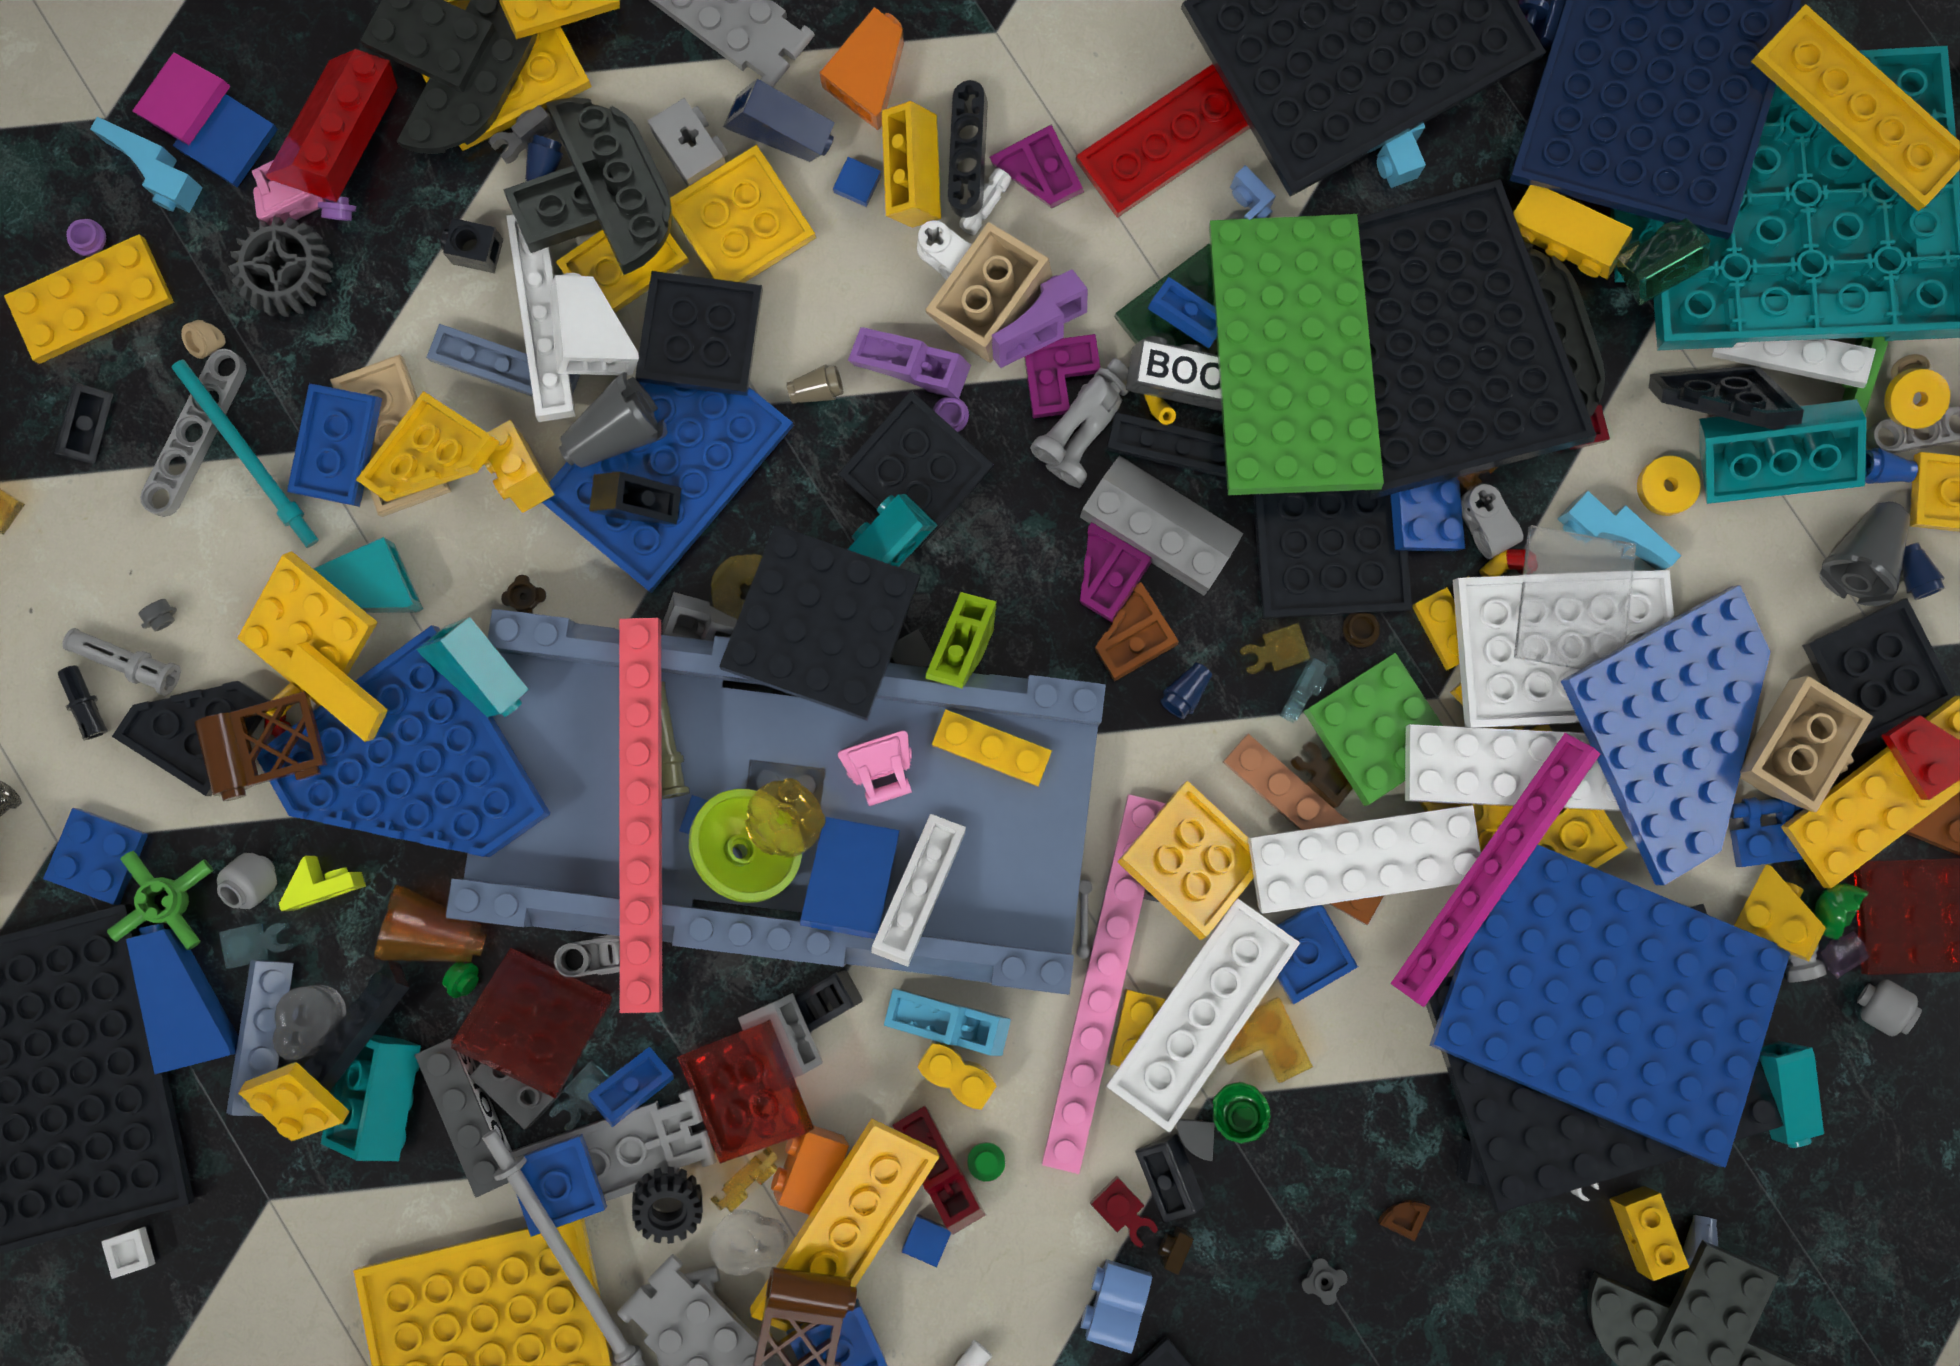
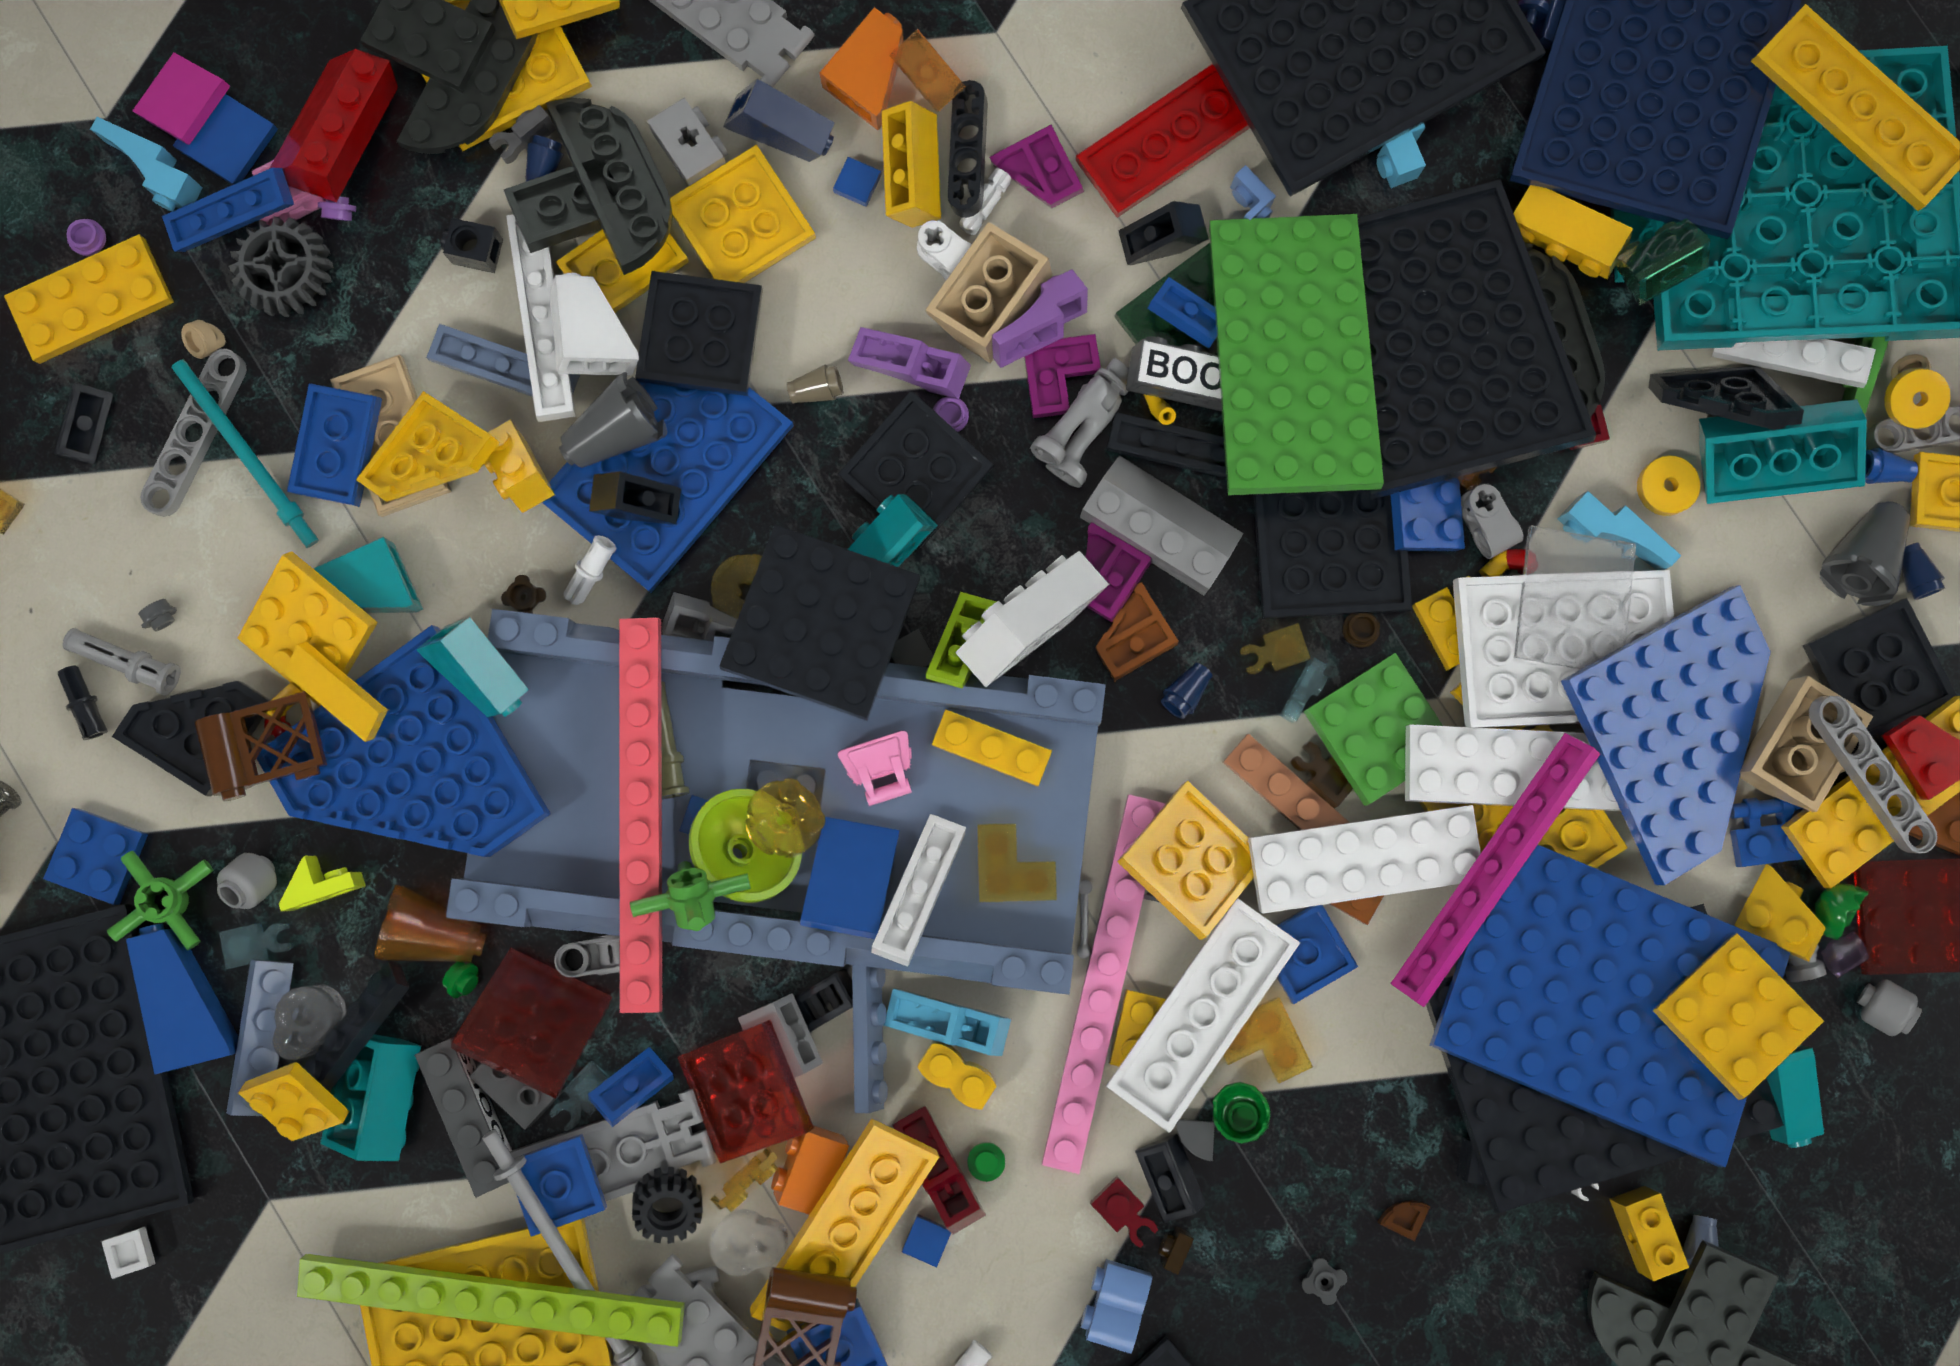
(228, 210): none -> blue plate
(491, 1299): none -> lime plate
(589, 569): none -> white axle
(690, 896): none -> bright green bar
(868, 1043): none -> sand blue plate
(927, 70): none -> clear orange plate
(1005, 878): none -> clear yellow plate
(1030, 616): none -> white brick
(1163, 233): none -> black slope
(1738, 1016): none -> yellow plate
(1889, 781): none -> light grey beam

